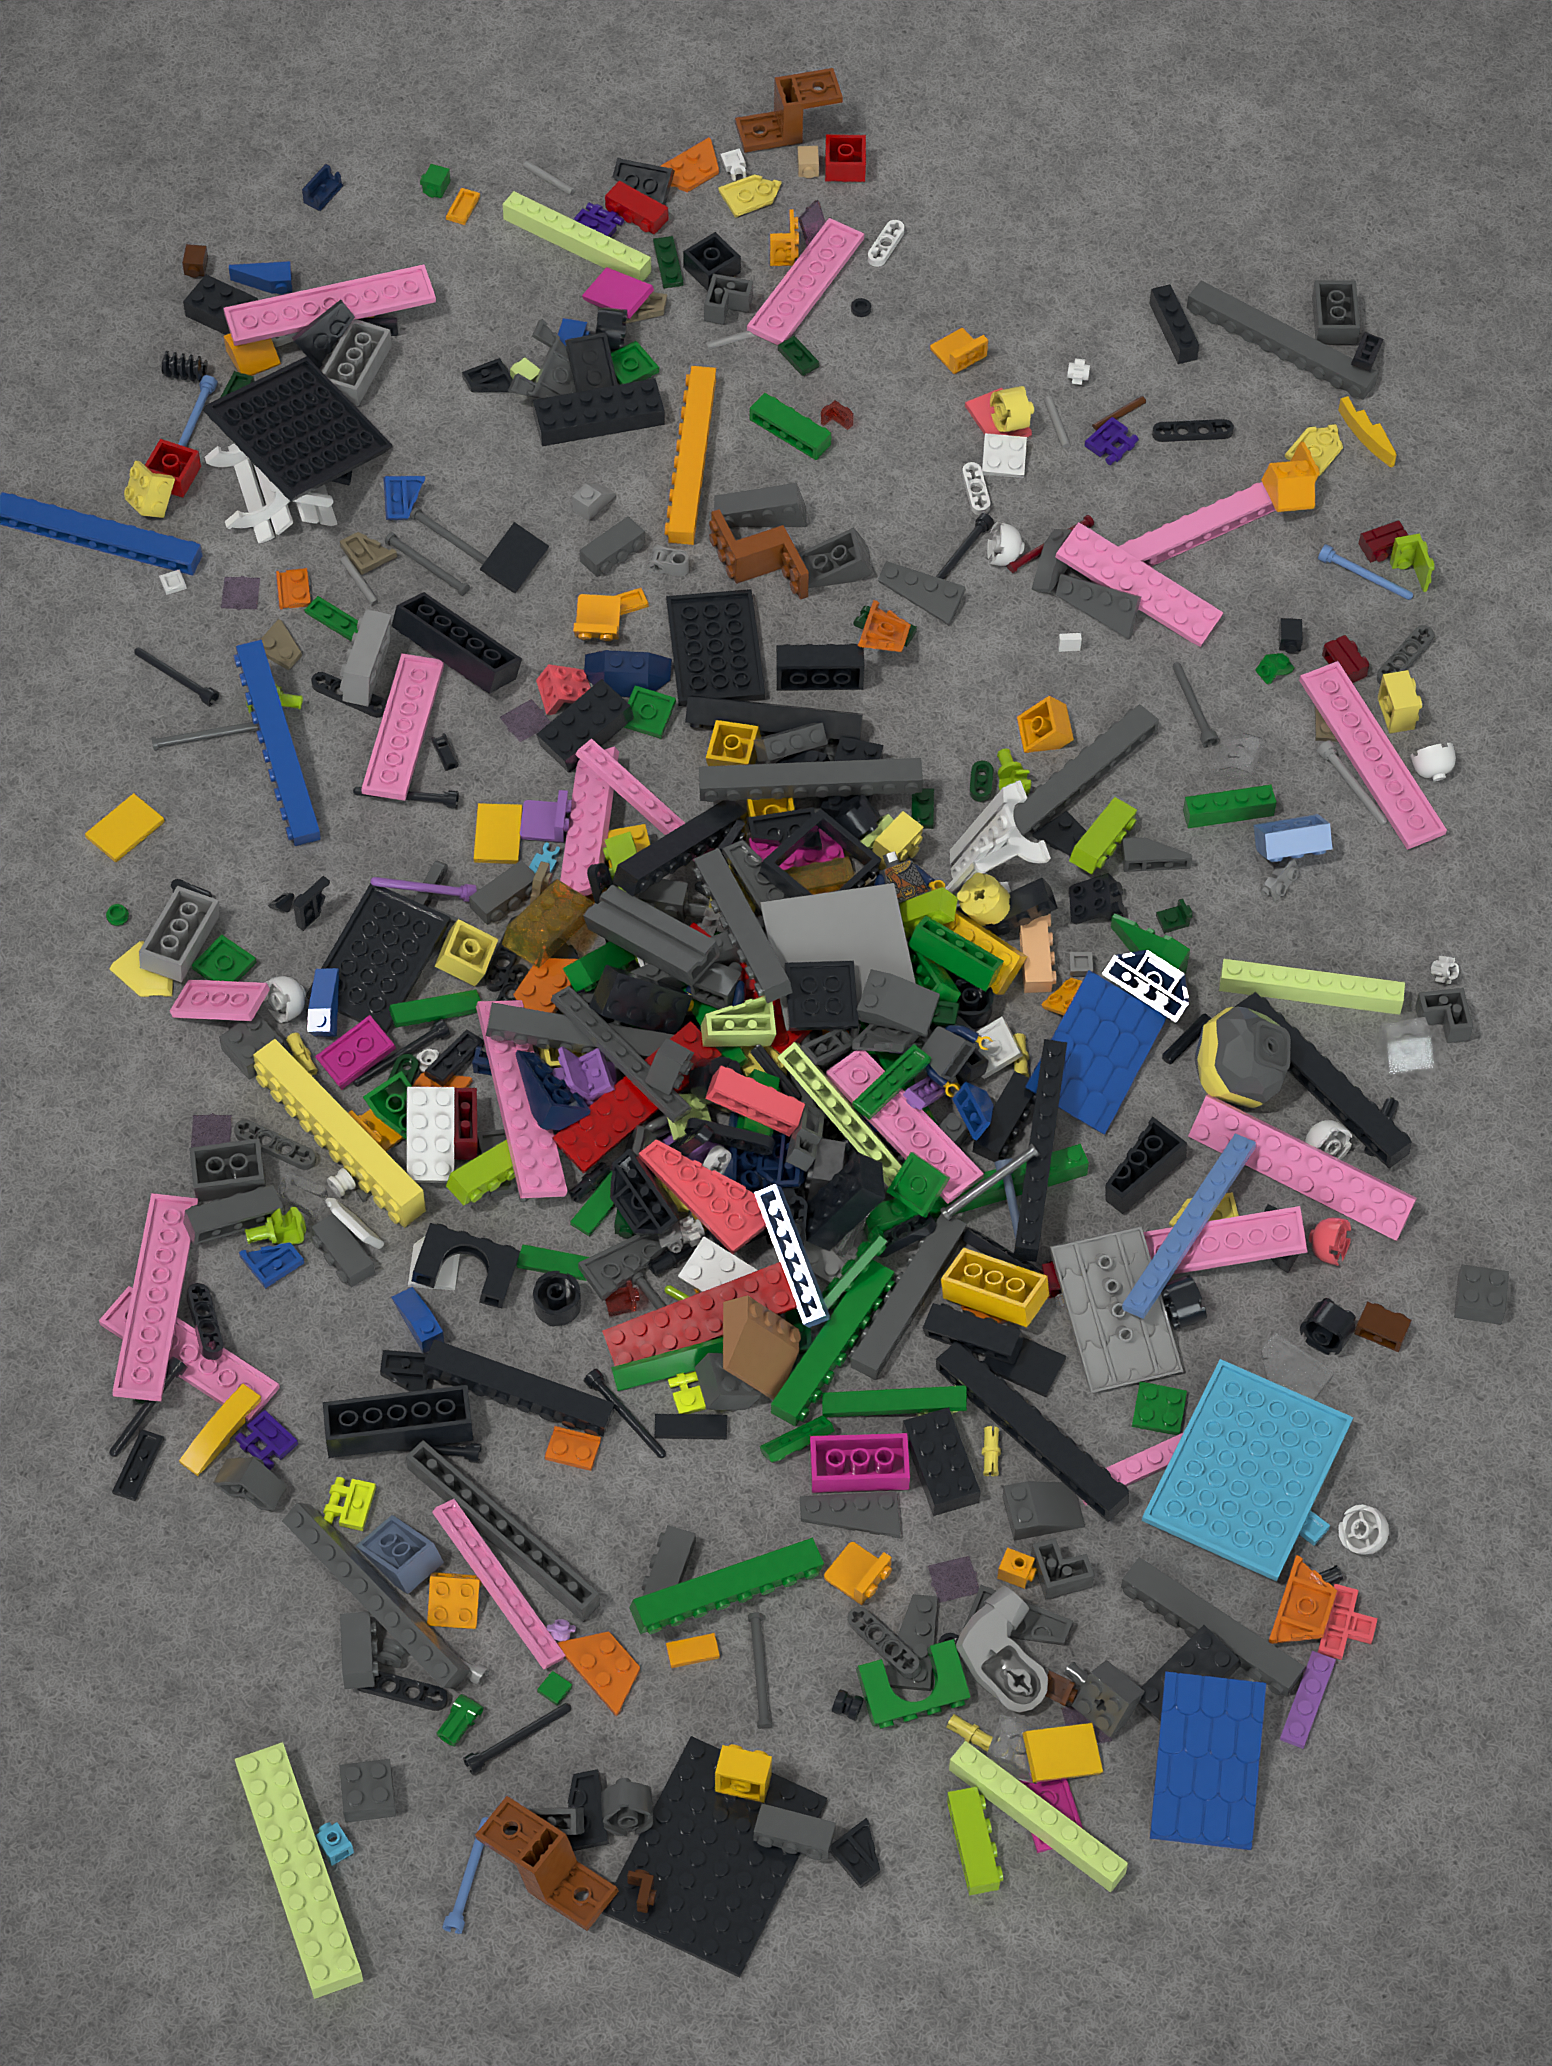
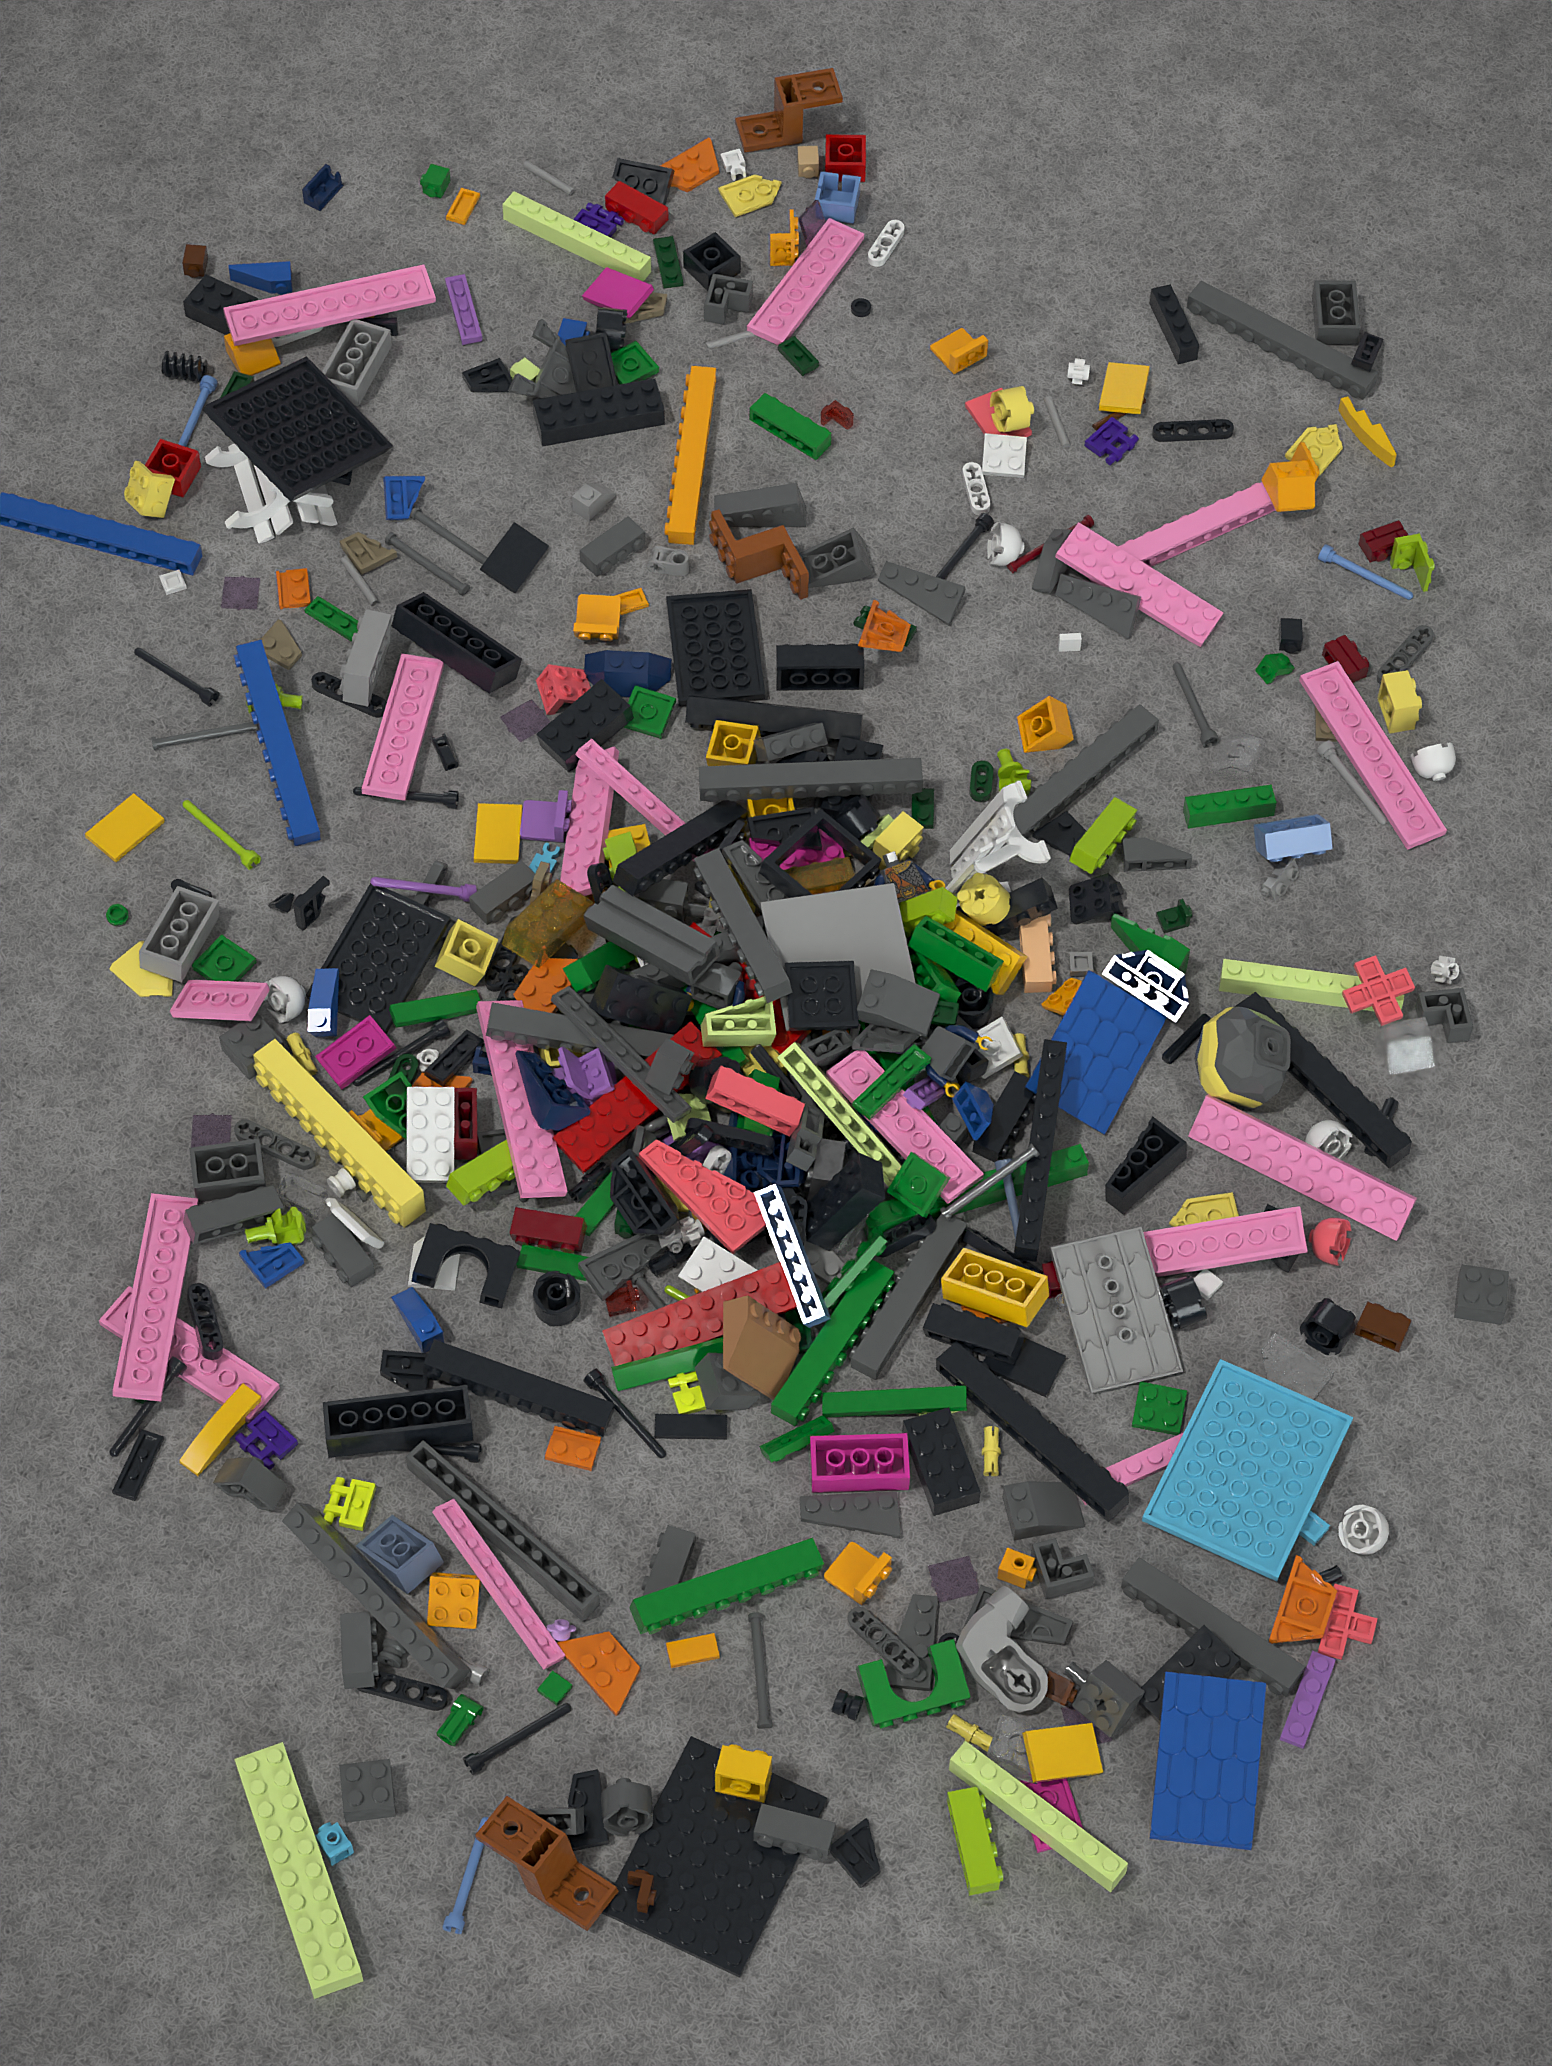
(246, 856): none -> lime piece
(321, 334): black wing -> none
(463, 309): none -> medium lavender plate
(548, 1230): none -> dark red brick
(838, 204): none -> medium blue piece
(1124, 388): none -> yellow tile
(1189, 1226): medium blue plate -> none
(1207, 1283): none -> white tile
(1378, 990): none -> coral plate

